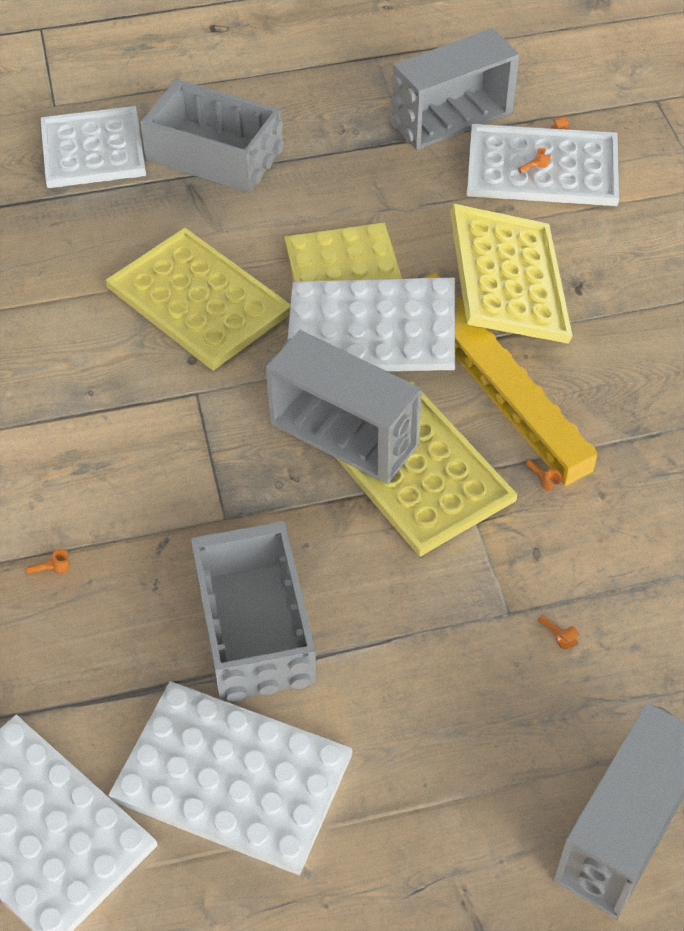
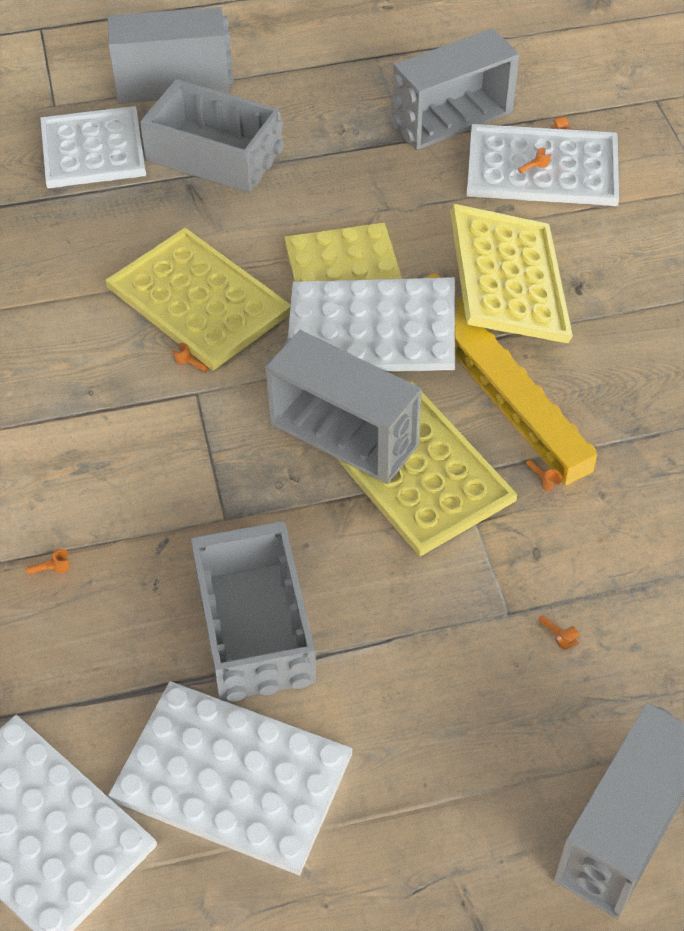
(165, 46): none -> light grey container
(184, 357): none -> orange hand

